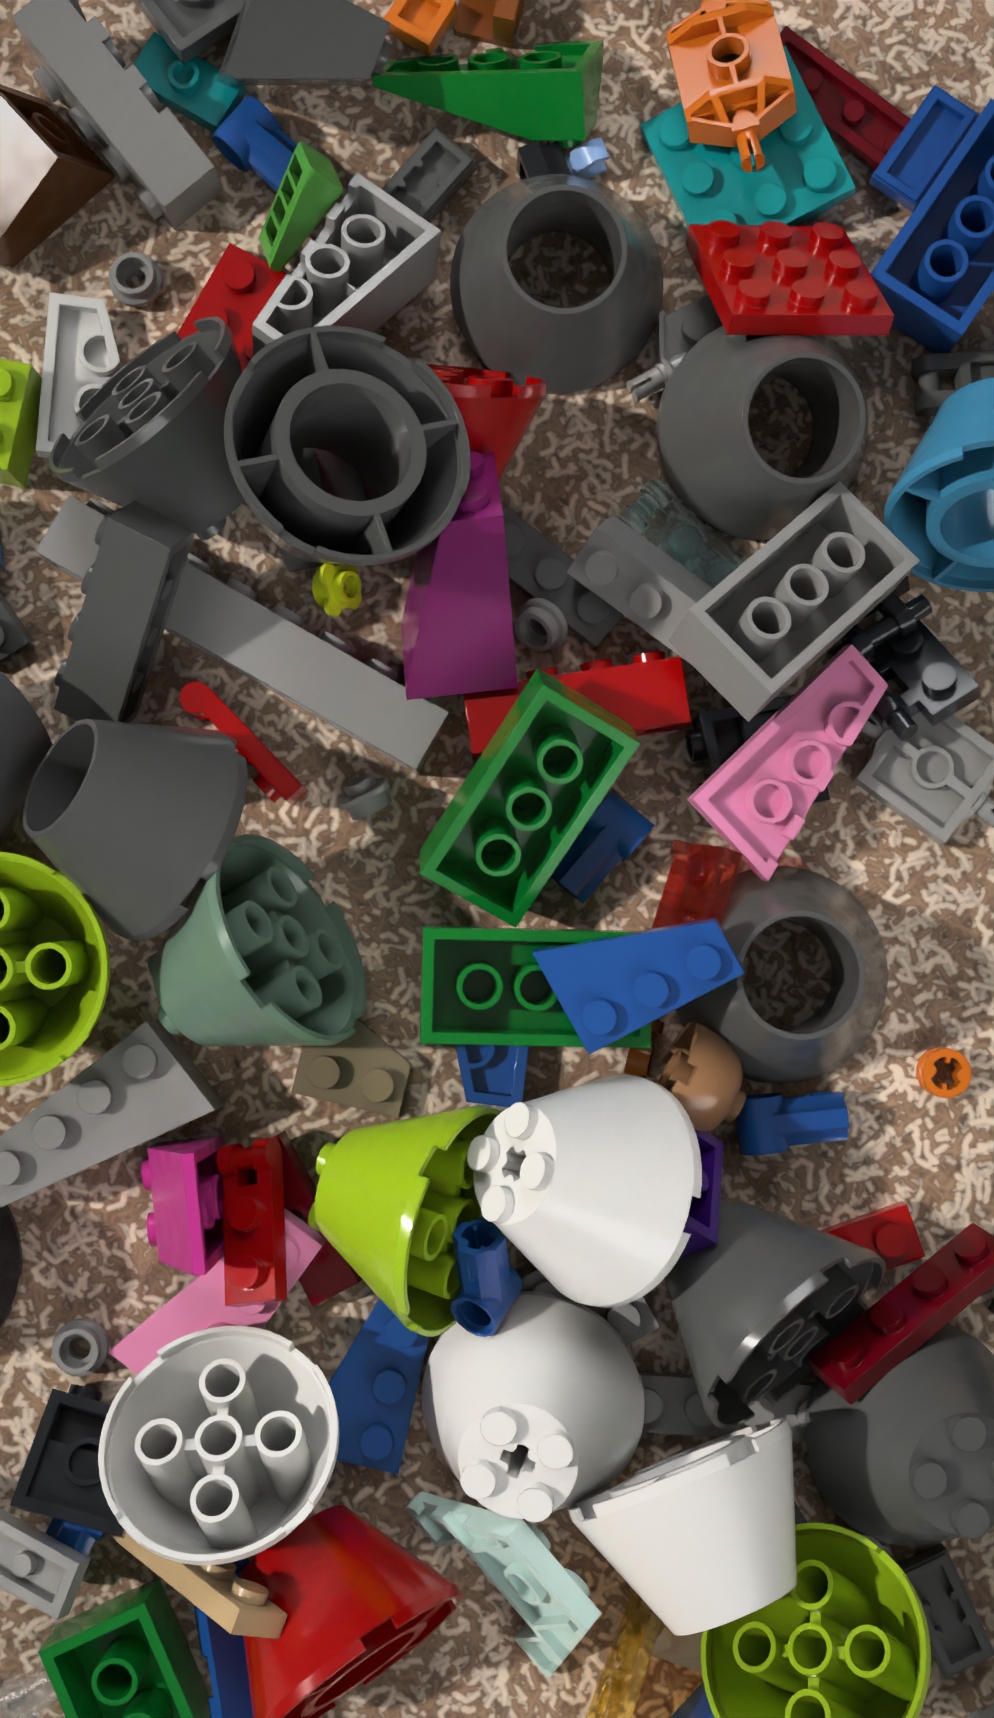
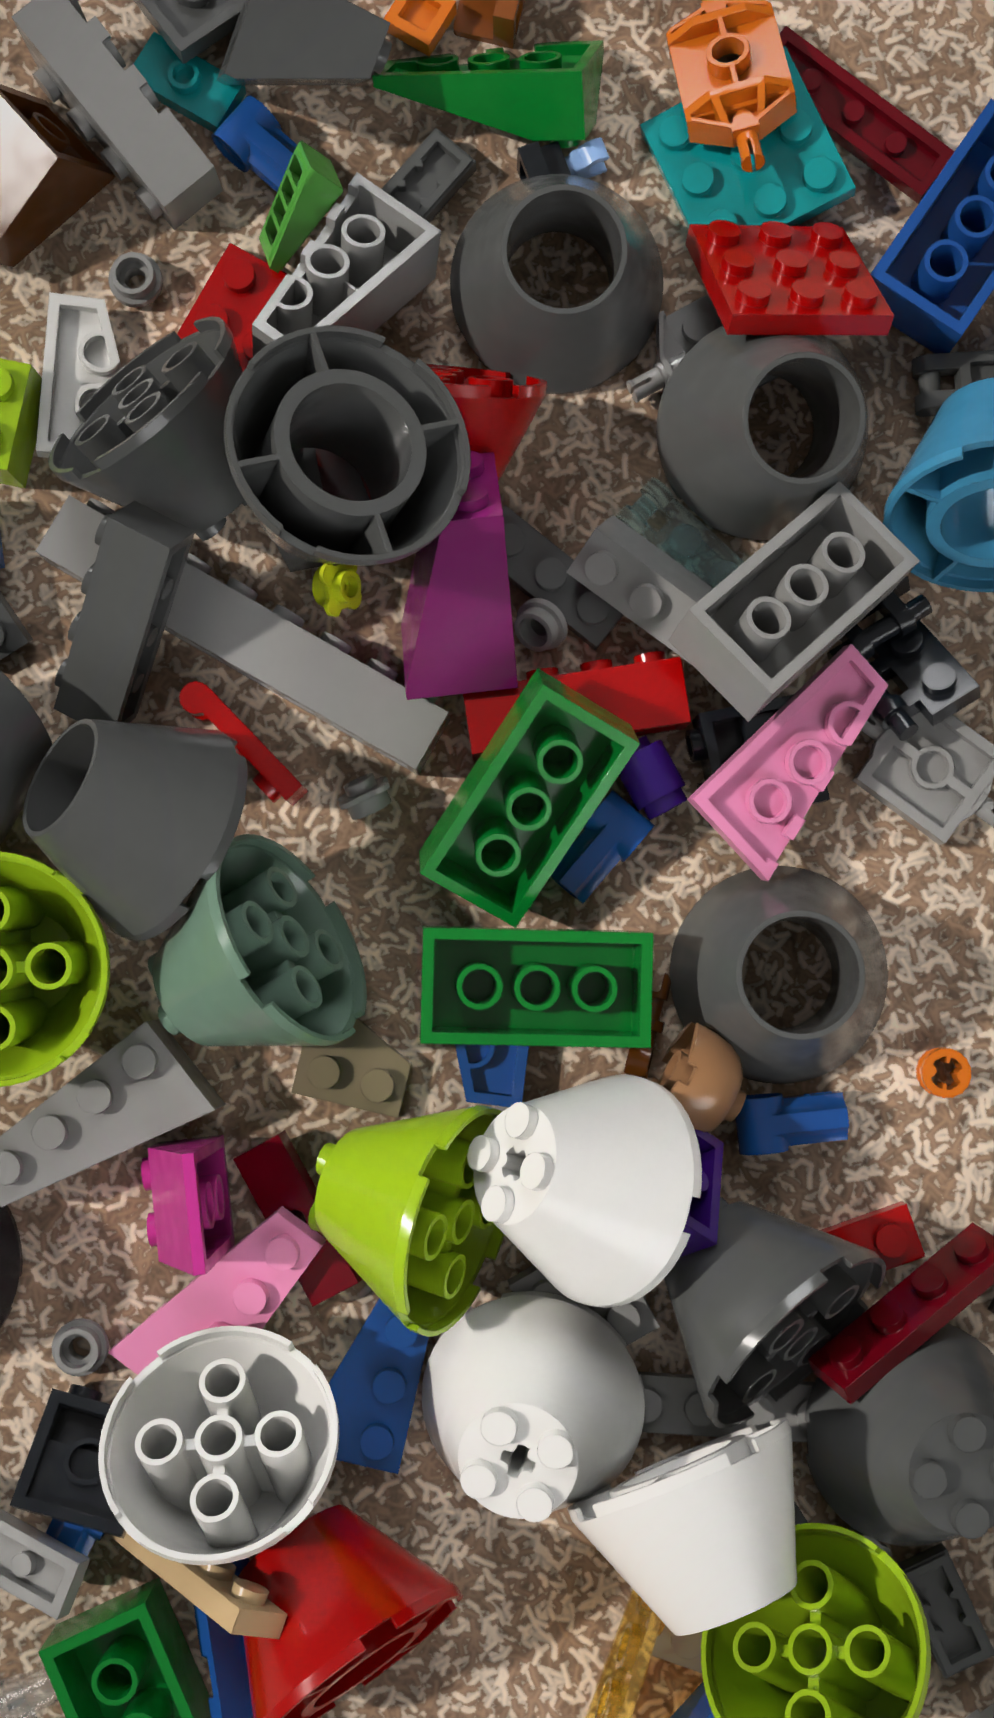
(253, 1223): red plate -> none
(484, 1277): blue piece -> none
(522, 1569): light aqua wing -> none
(636, 977): blue wing -> none
(653, 779): none -> dark purple brick
(697, 884): clear red plate -> none
(923, 148): blue tile -> none

